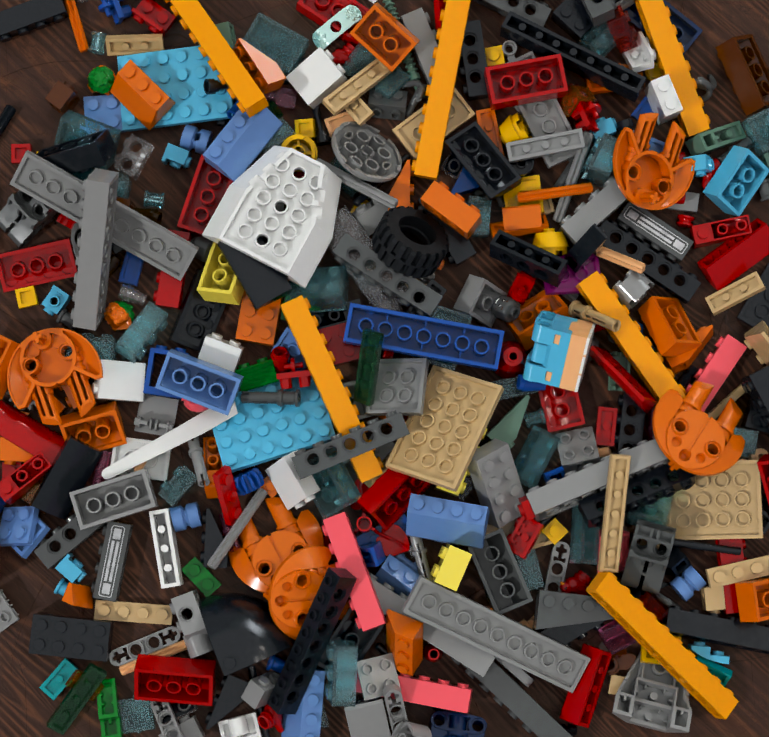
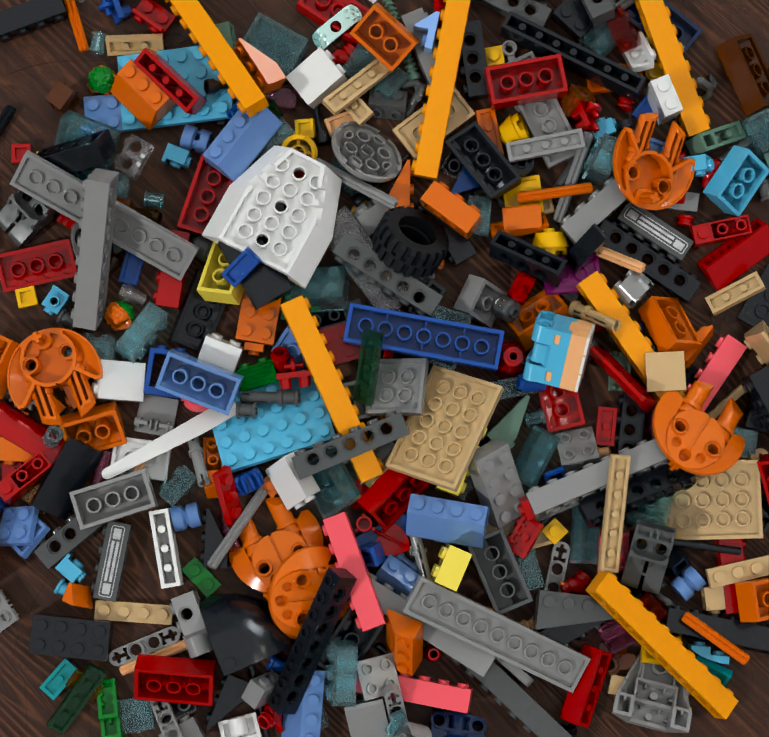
(54, 431): none -> clear light blue bush
(170, 81): none -> red brick
(241, 267): none -> blue tile
(246, 410): none -> dark grey bush
(254, 348): none -> orange plate
(395, 723): none -> clear light blue pin
(428, 26): none -> light blue slope
(624, 104): none -> red bush
(665, 371): none -> tan tile
(715, 638): none -> orange axle

